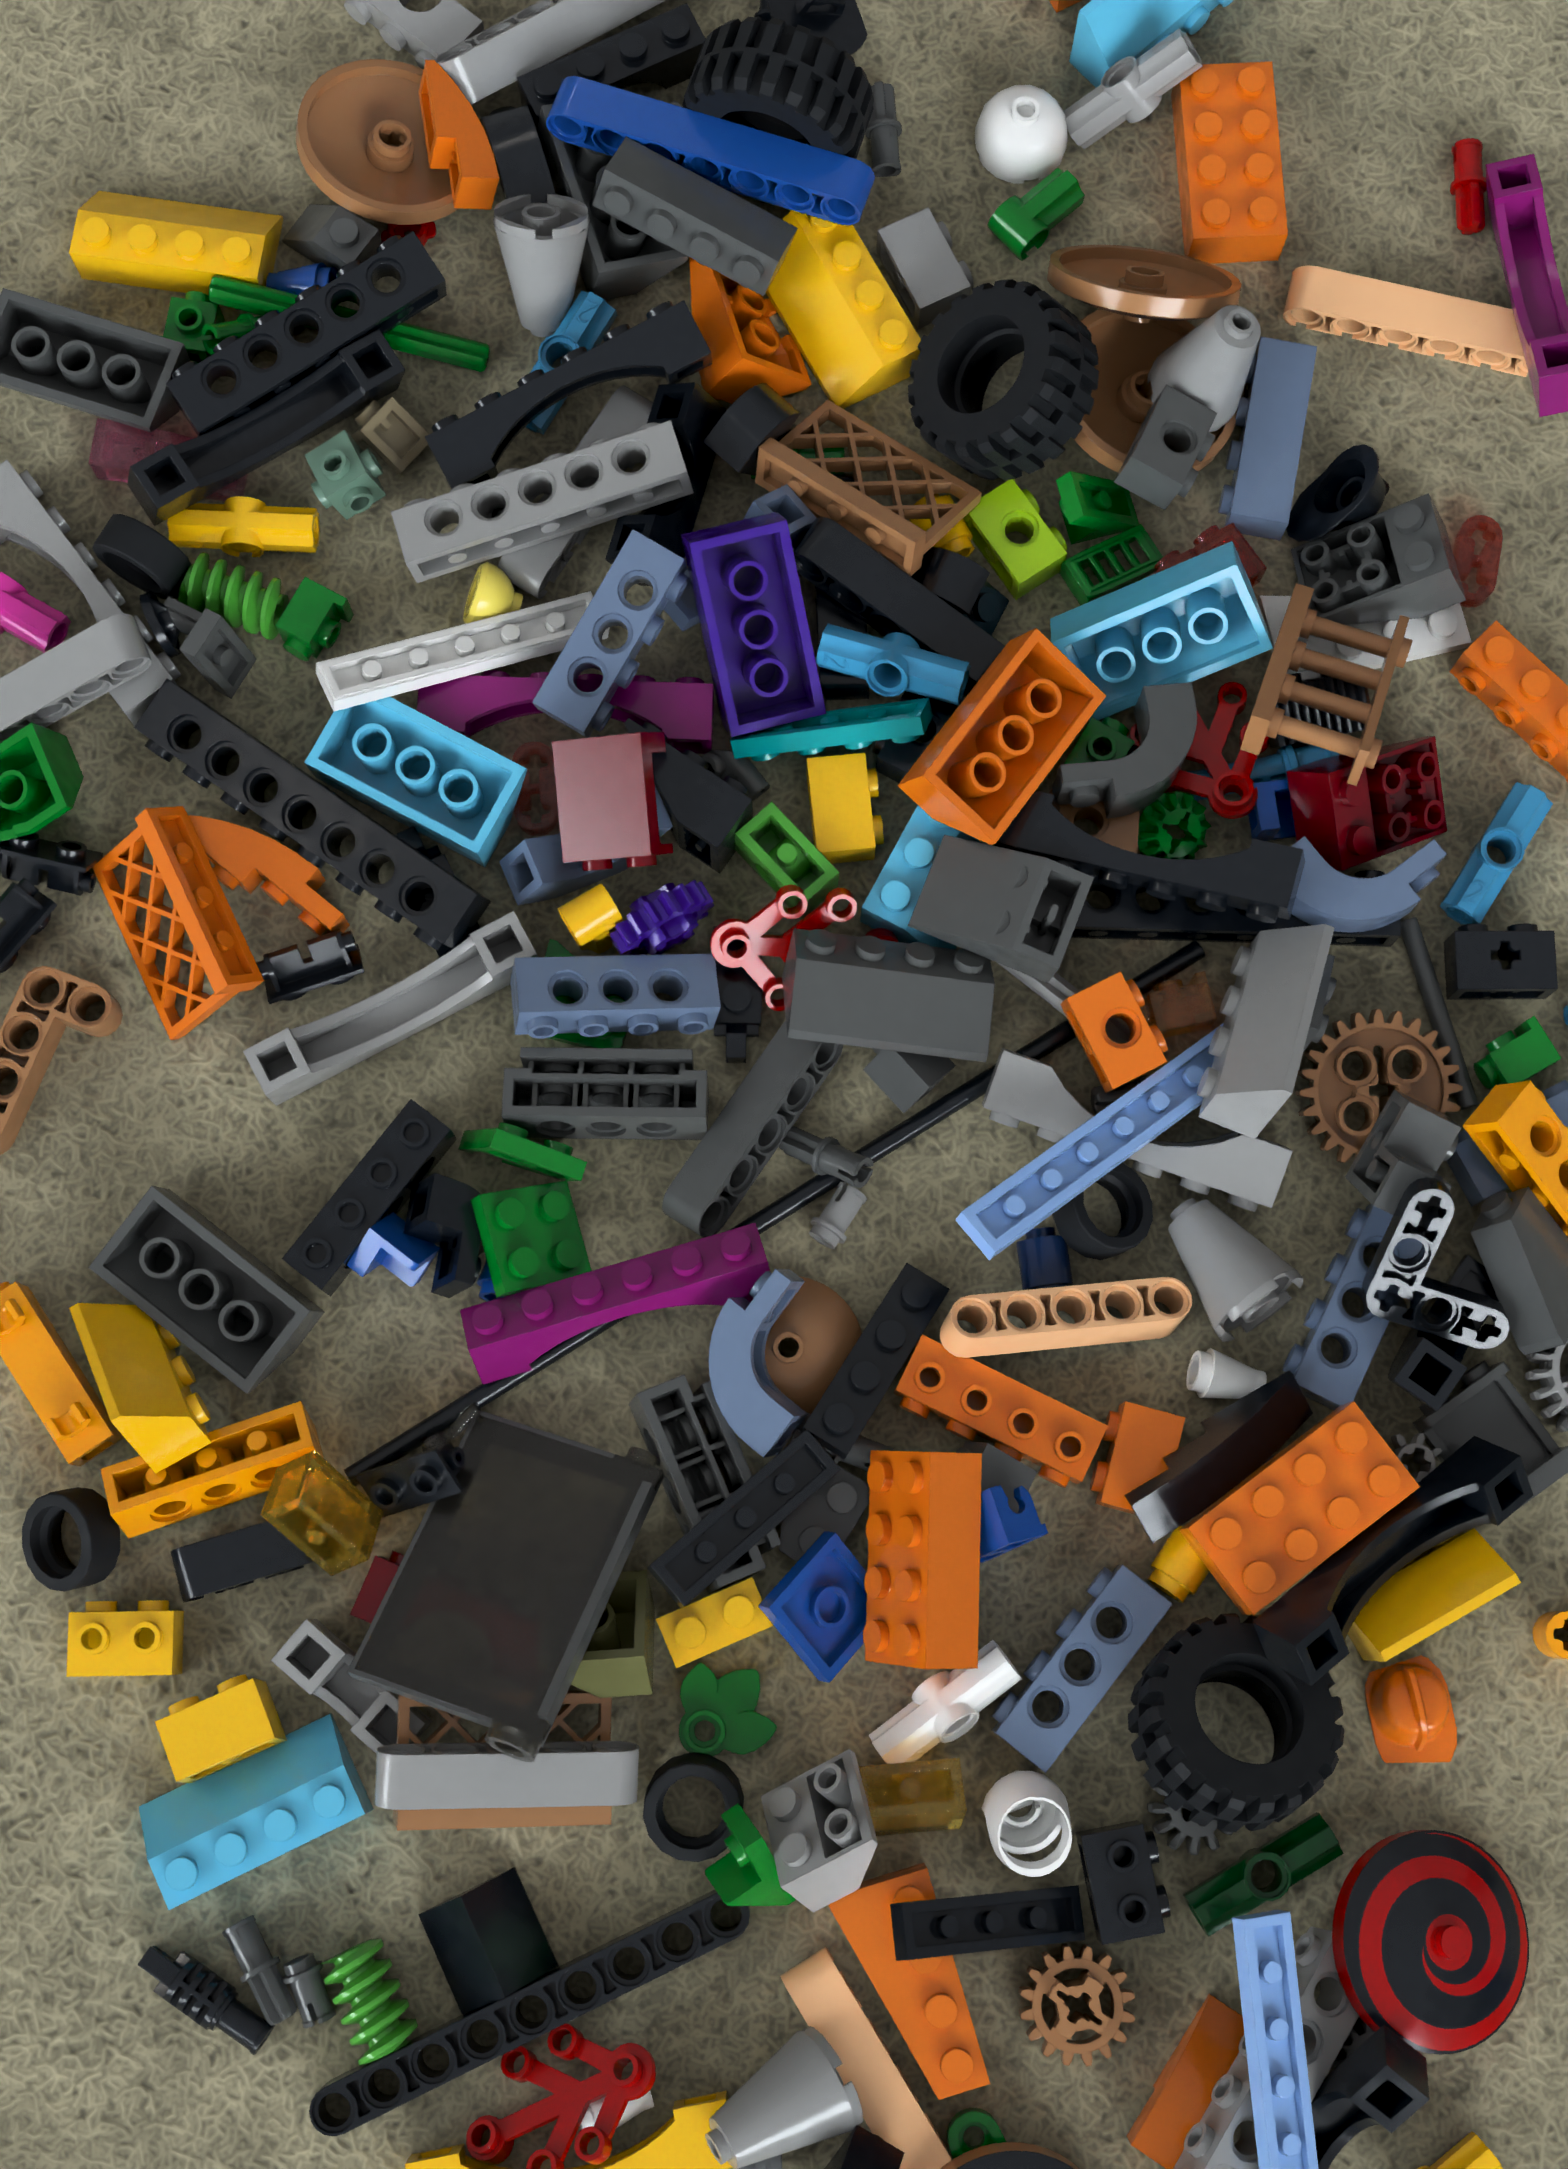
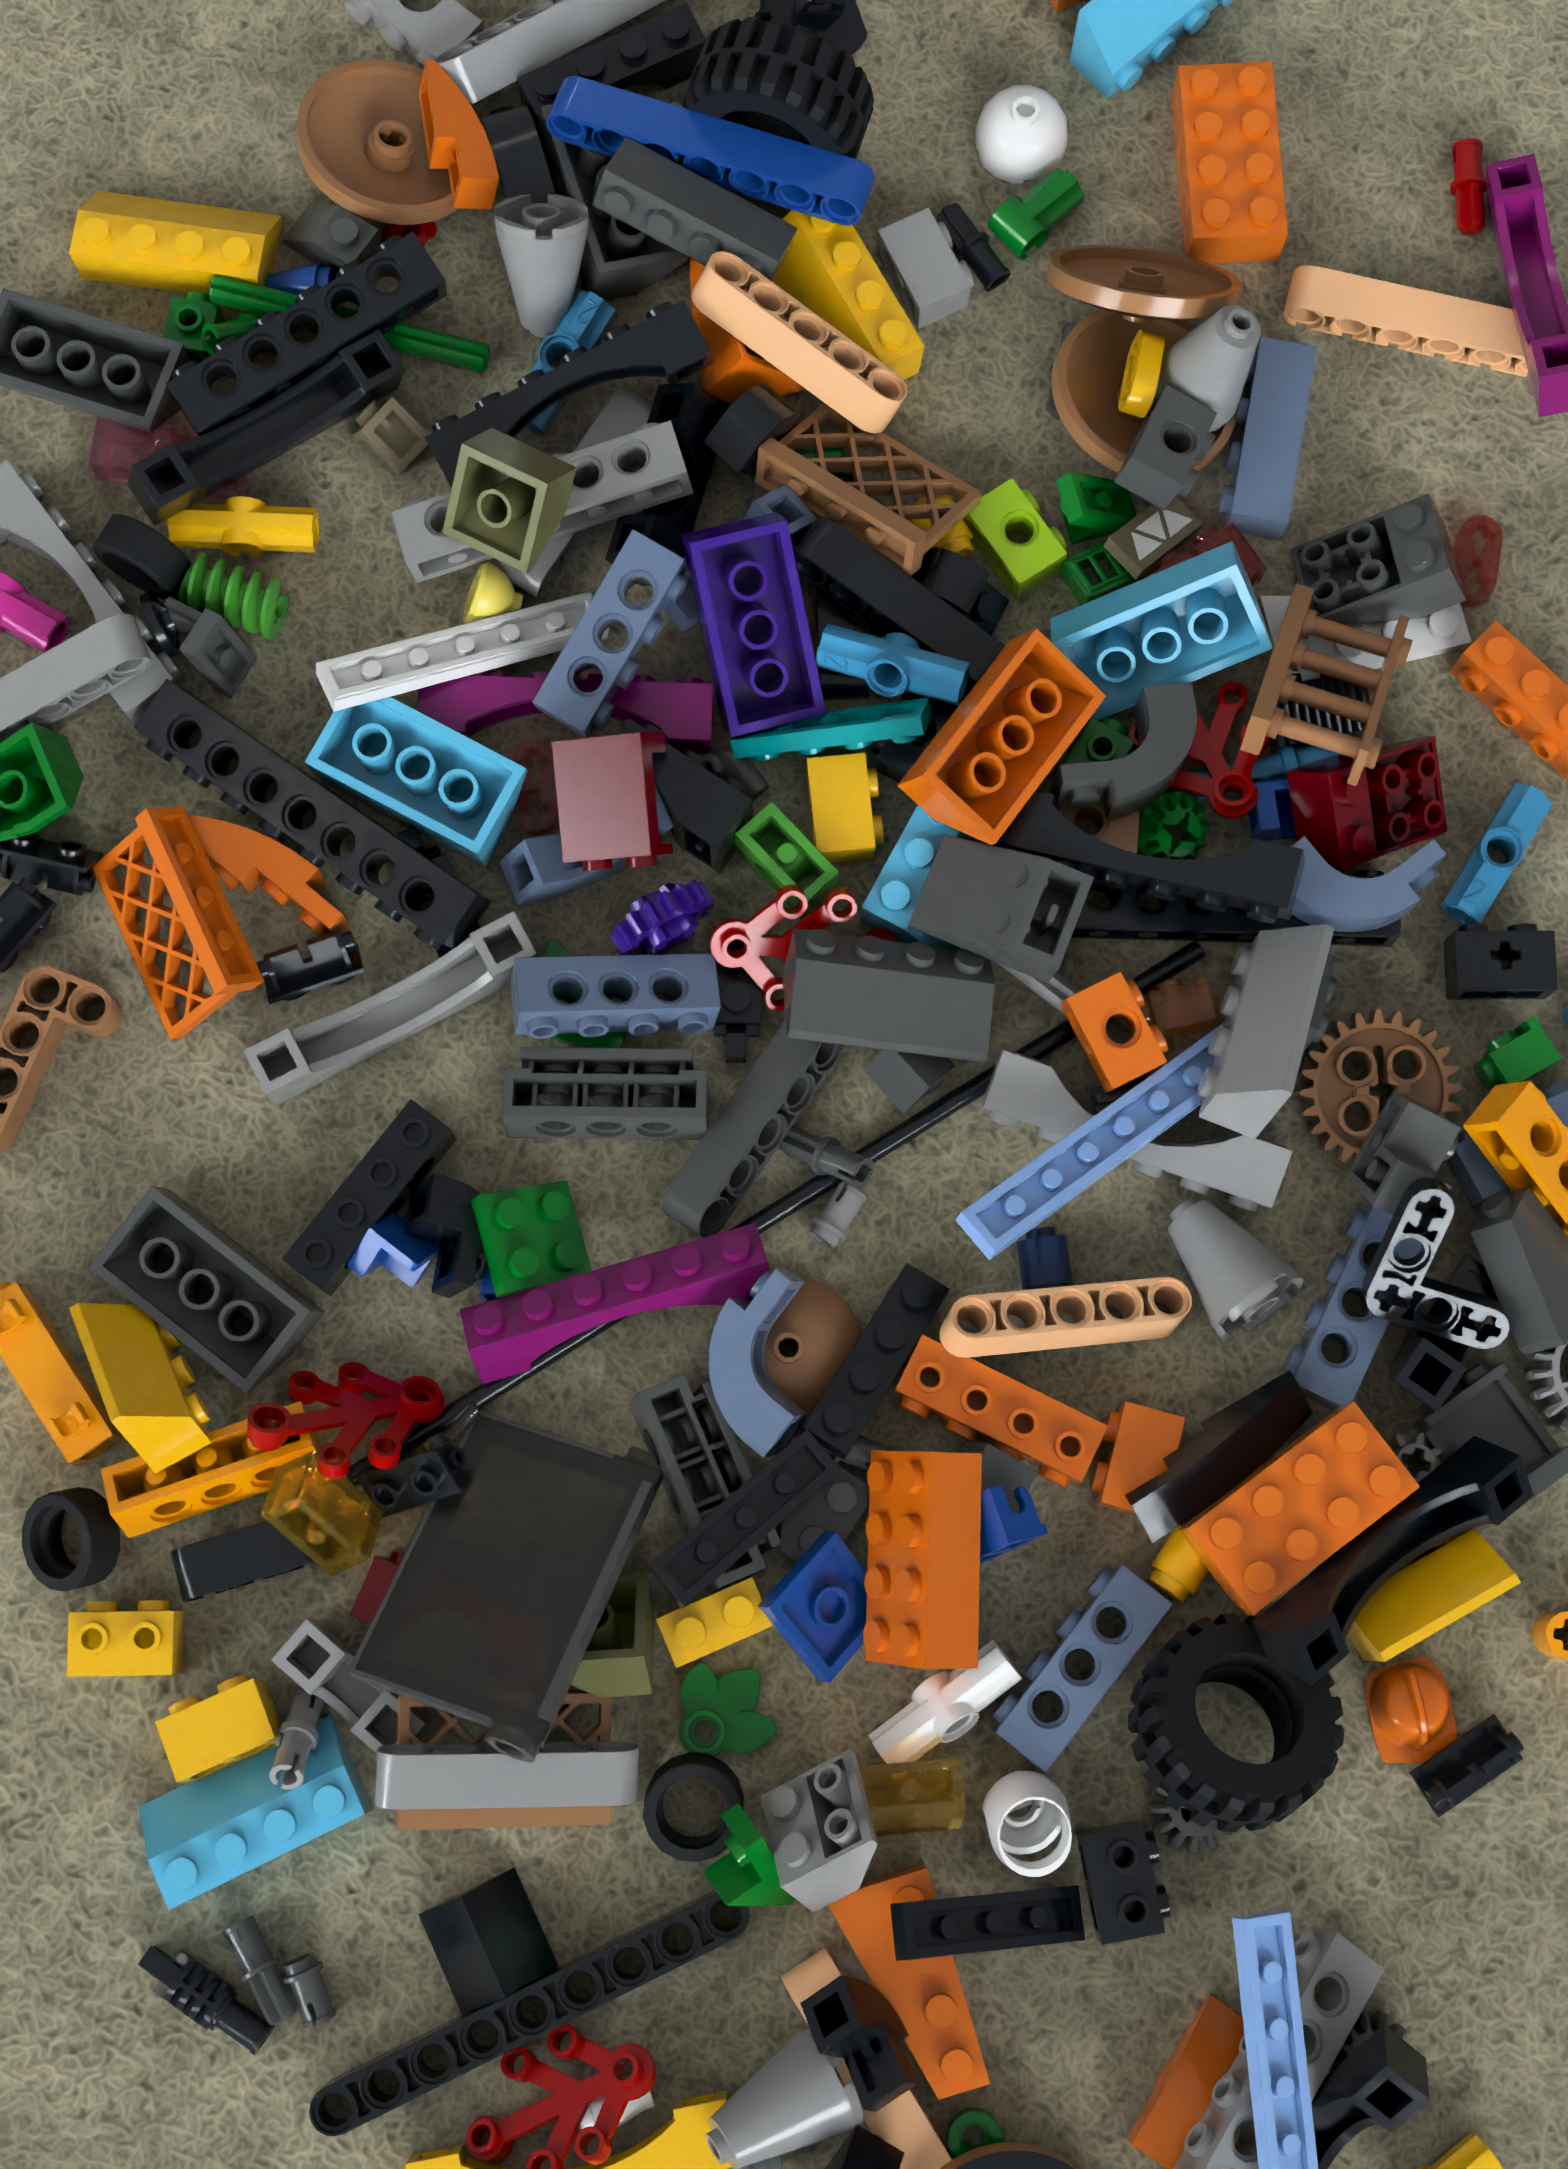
(296, 1740): none -> light grey pin
(312, 619): green brick -> none
(345, 475): sand green brick -> none
(370, 2000): bright green piece -> none
(411, 1402): none -> red plant
(507, 498): none -> olive slope
(511, 1145): green wing -> none
(591, 919): yellow piece -> none
(798, 342): none -> light nougat beam
(862, 2027): none -> black brick
(884, 132): dark grey axle -> none
(973, 247): none -> black axle
(1040, 406): black tyre -> none
(1061, 2025): medium nougat gear -> none
(1132, 89): light grey piece -> none
(1135, 1212): black tyre -> none
(1141, 373): none -> yellow beam
(1152, 536): none -> dark tan tile
(1221, 1376): white cone -> none
(1294, 1857): dark green piece -> none
(1339, 496): black piece -> none
(1431, 1940): dish -> none
(1437, 1009): dark grey bar -> none
(1467, 1765): none -> black hinge

